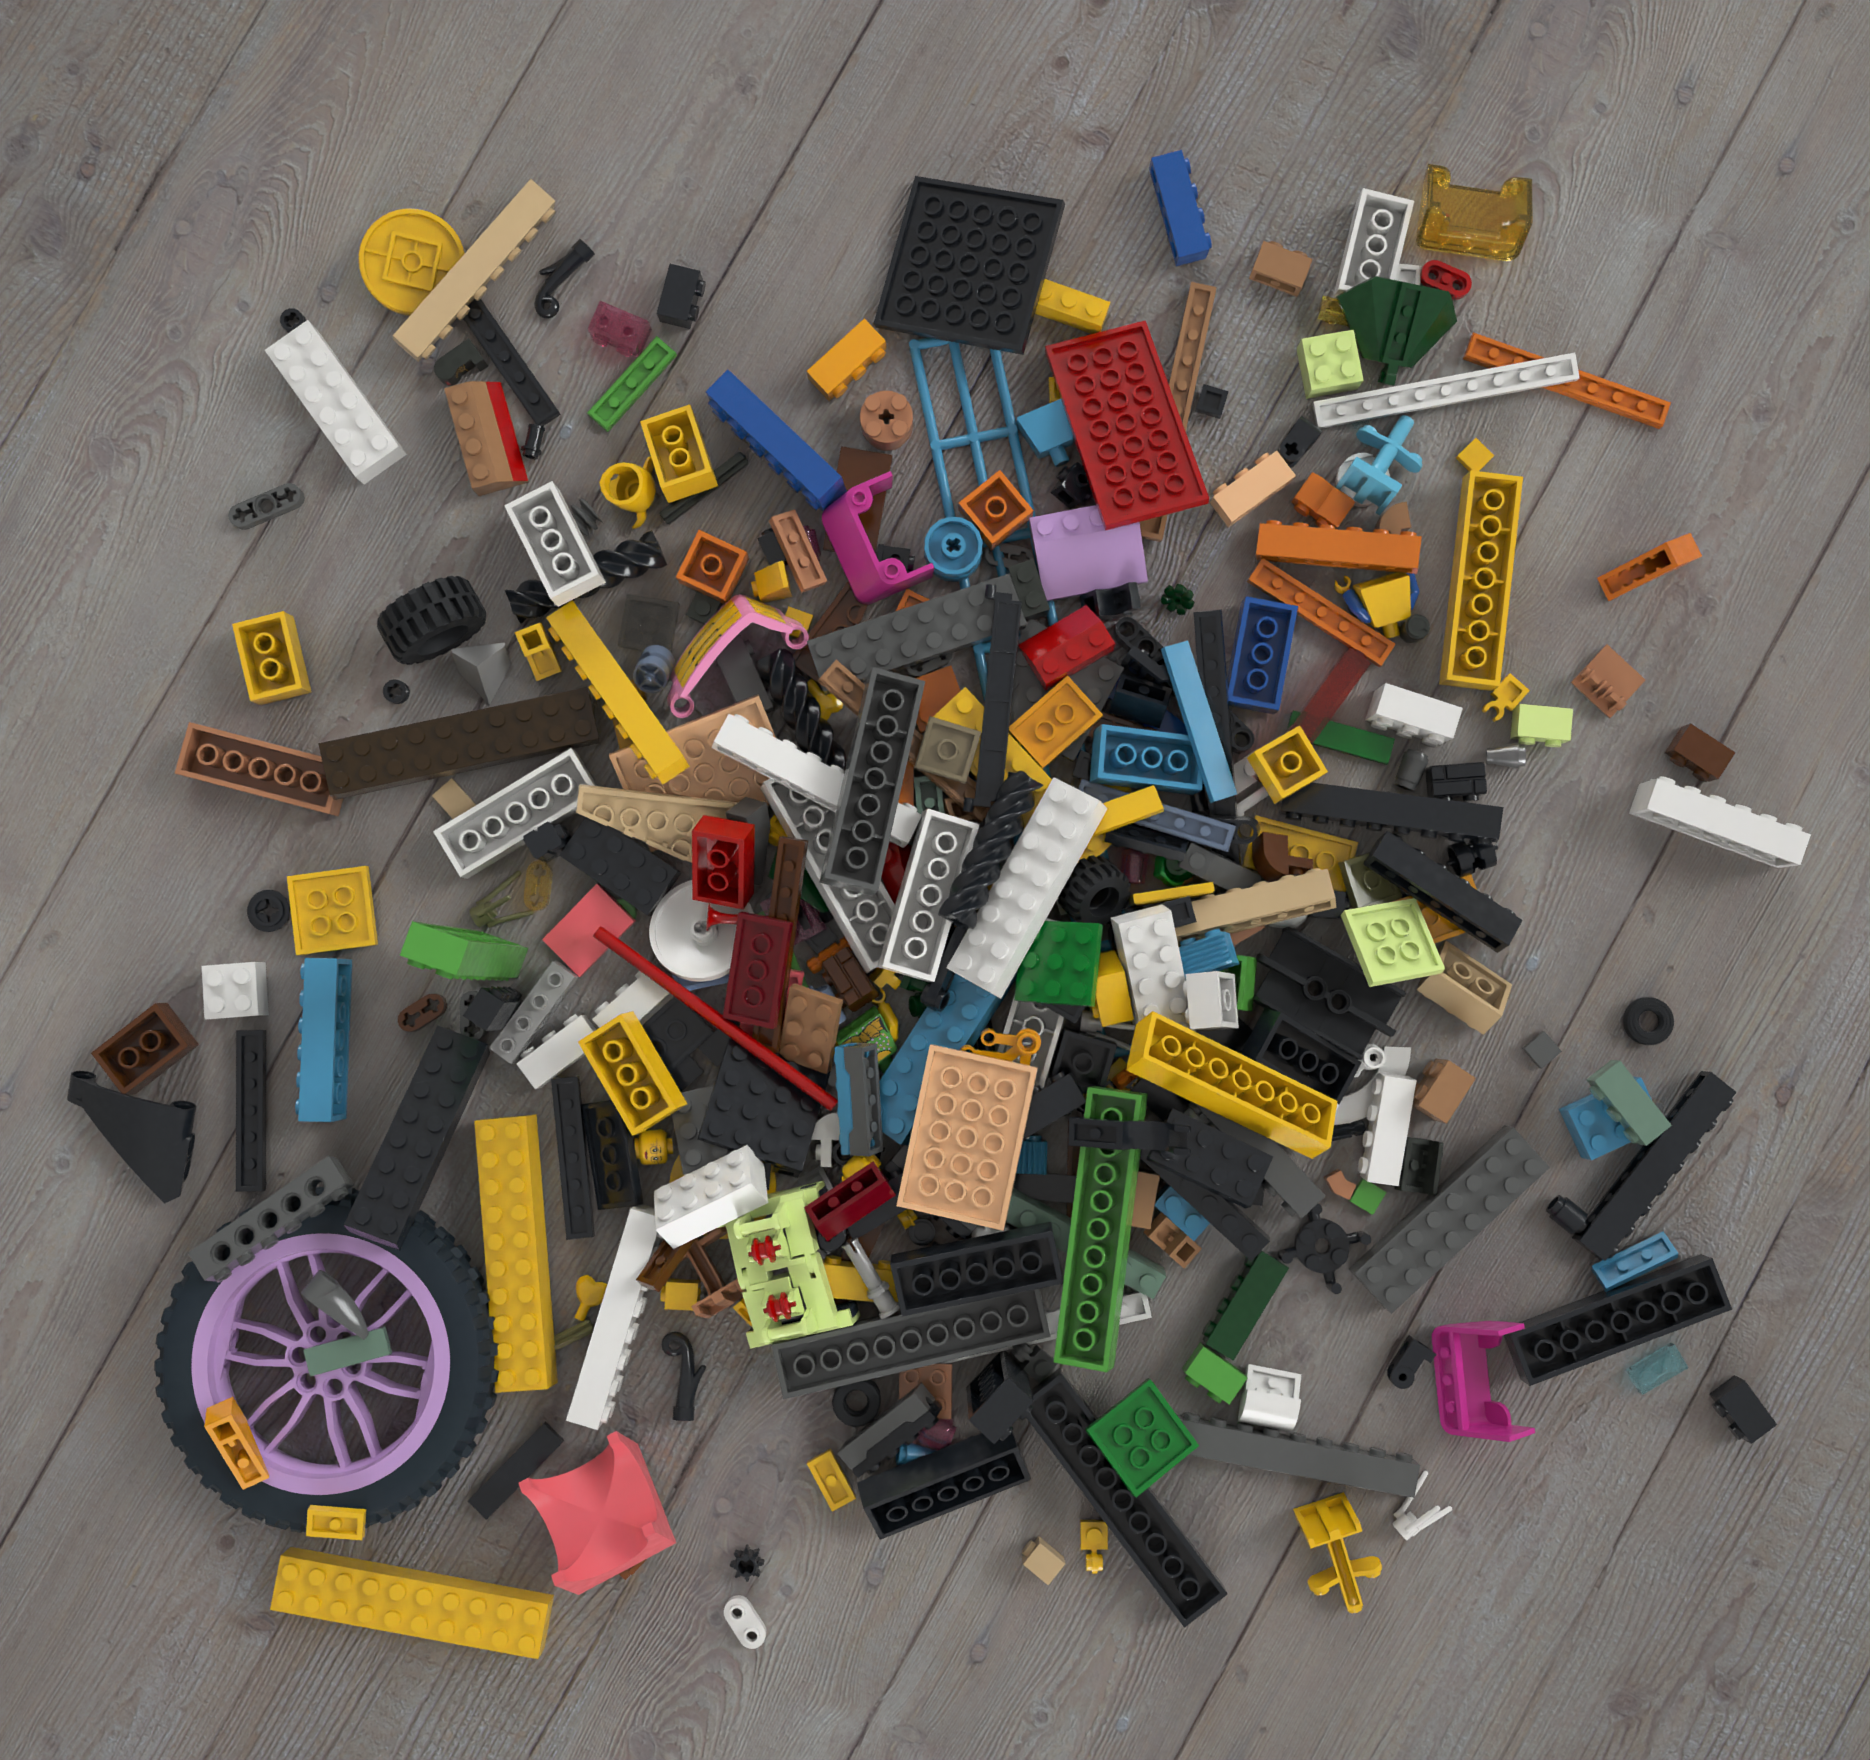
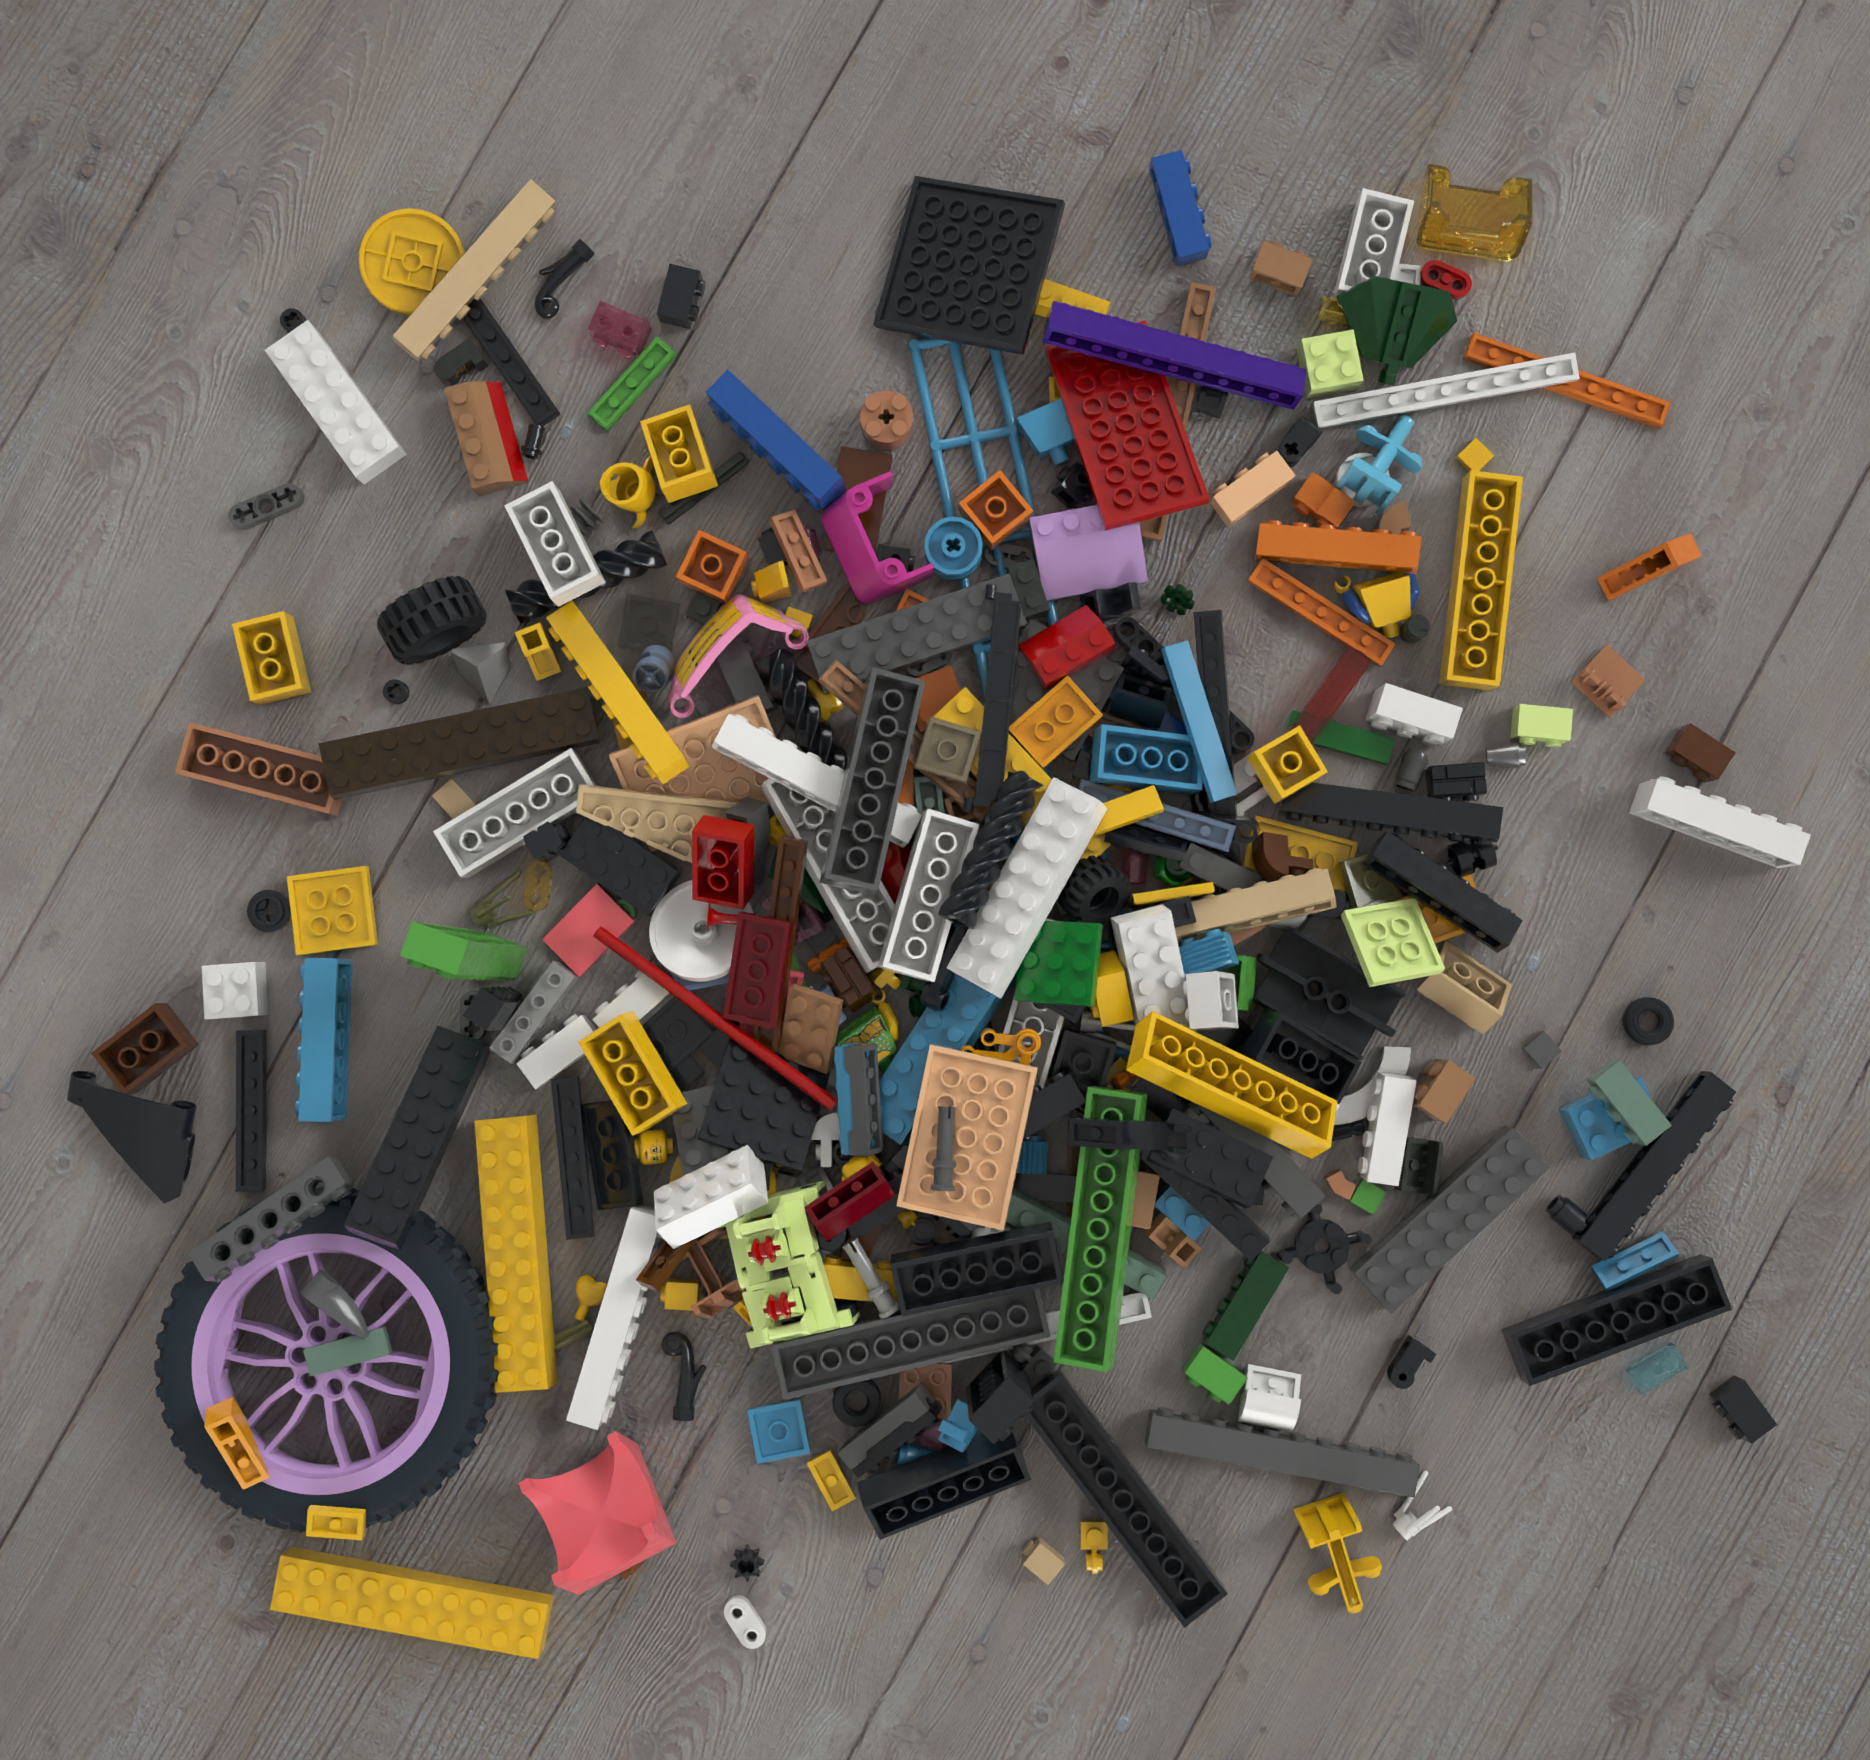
(426, 1017): reddish brown beam -> none
(516, 1469): black tile -> none
(778, 1430): none -> dark azure plate
(847, 360): light orange brick -> none
(944, 1162): none -> dark grey pin
(957, 1429): none -> dark azure brick
(1142, 1437): green plate -> none
(1174, 355): none -> dark purple brick
(1260, 654): blue brick -> none
(1372, 1058): white piece -> none
(1464, 1381): dark pink windscreen -> none
(1506, 696): yellow plate -> none

